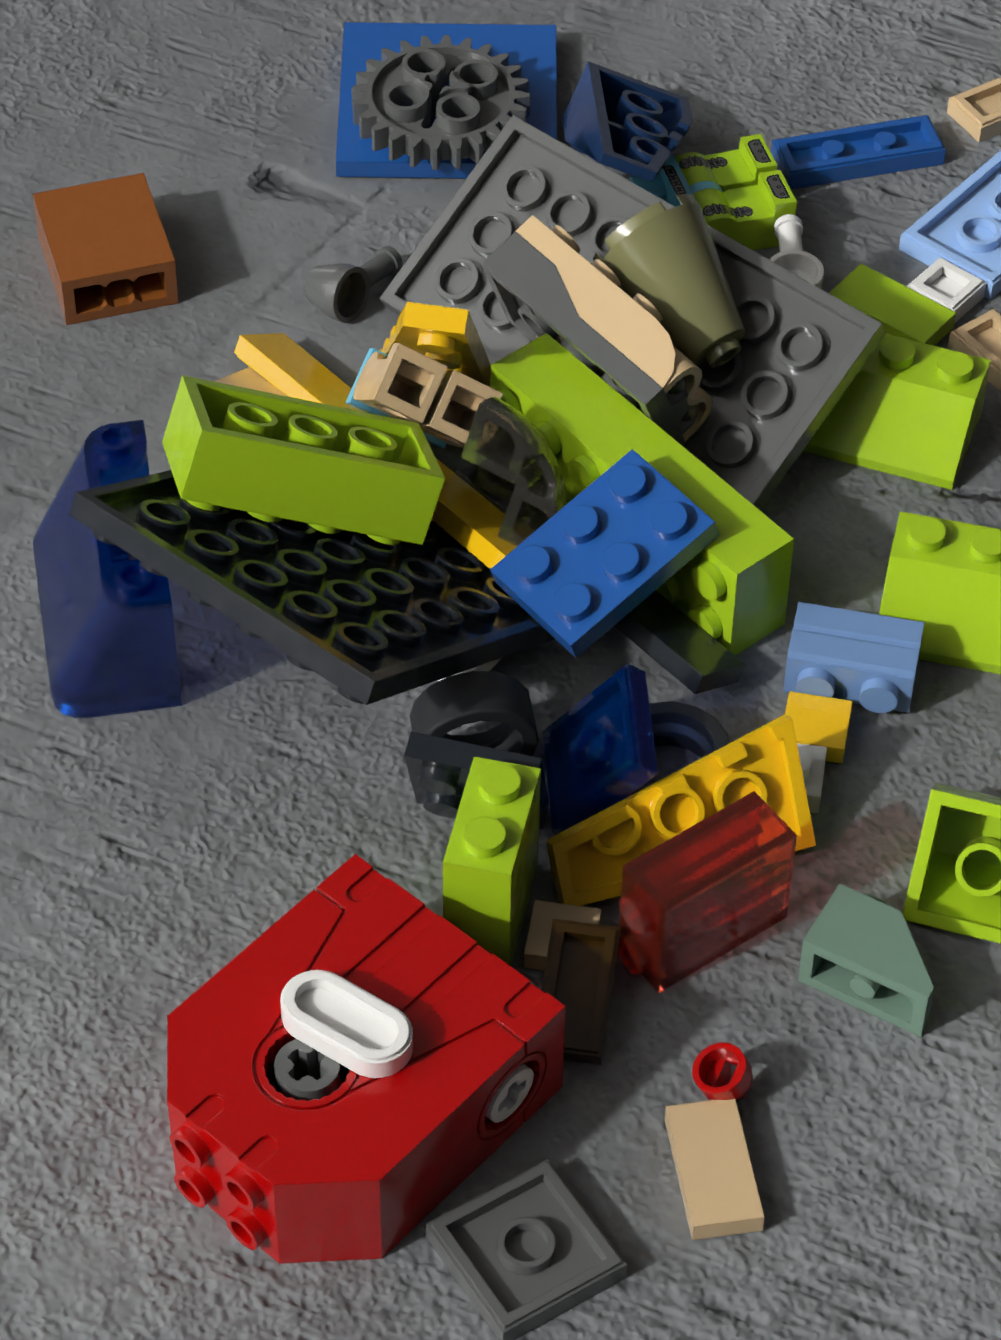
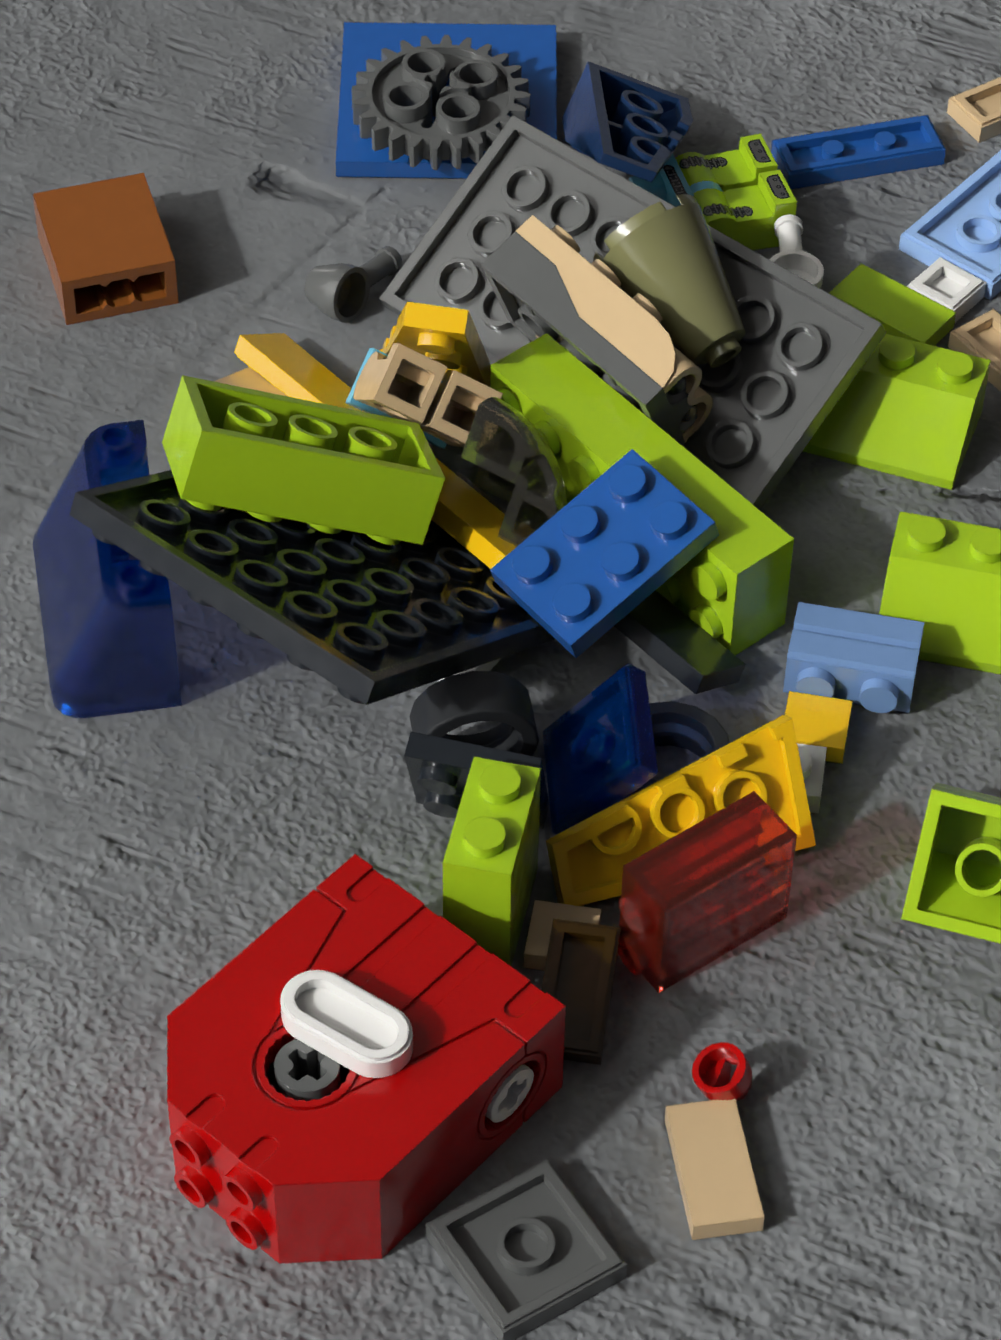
(868, 960): sand green slope -> none

